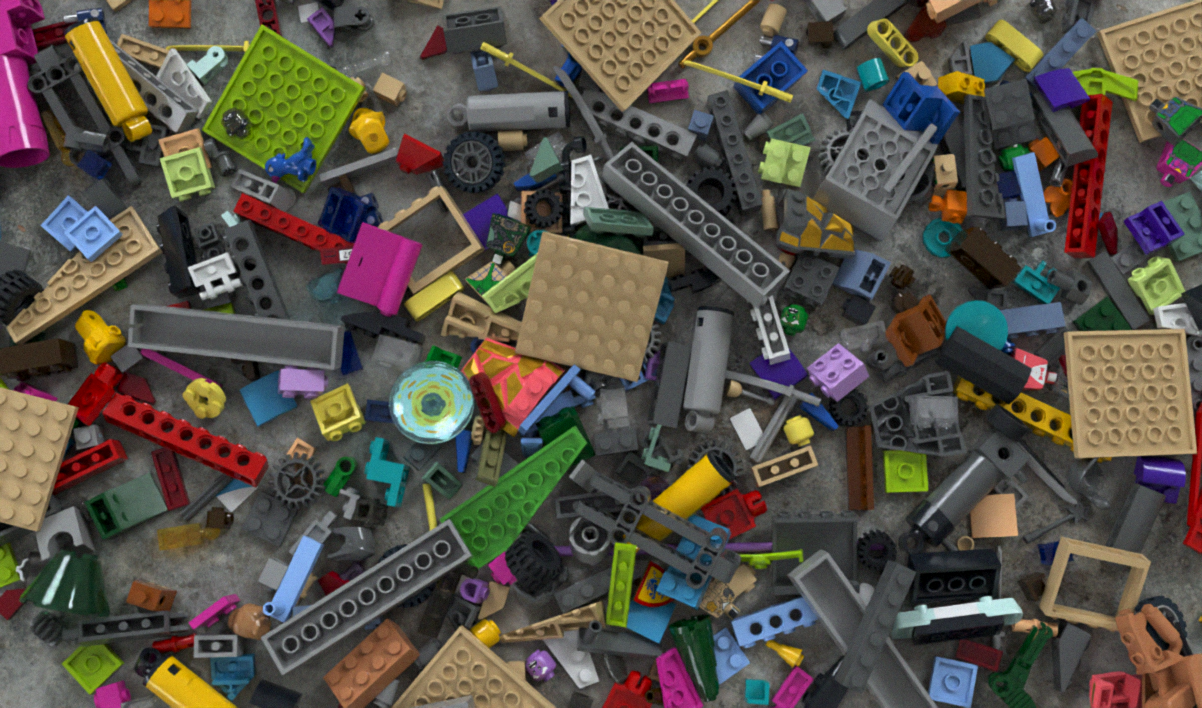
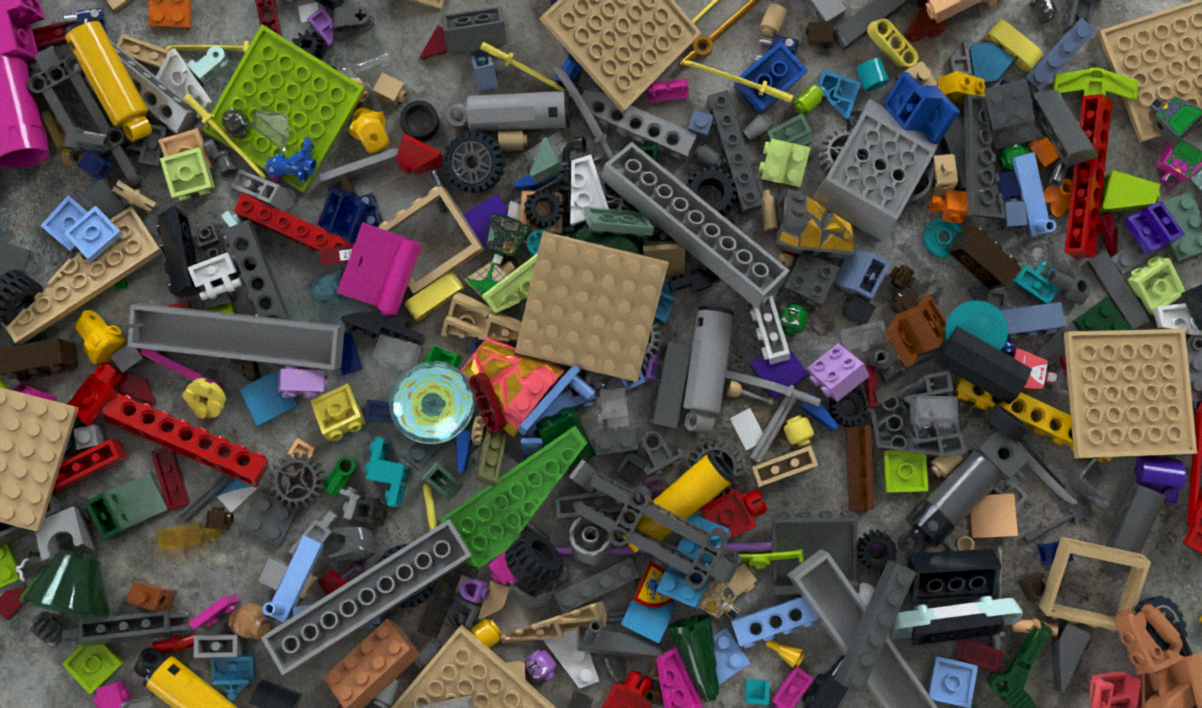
(133, 196): none -> tan pin
(207, 118): none -> light yellow sword
(273, 127): none -> clear slope
(311, 40): none -> black gear
(415, 106): none -> black tyre
(621, 584): lime tile -> none
(659, 463): sand green bracket -> none
(808, 99): none -> lime brick
(870, 386): none -> dark red tile
(907, 160): light grey tile -> none
(945, 465): none -> tan brick
(1061, 89): dark purple slope -> none
(1127, 193): none -> lime slope

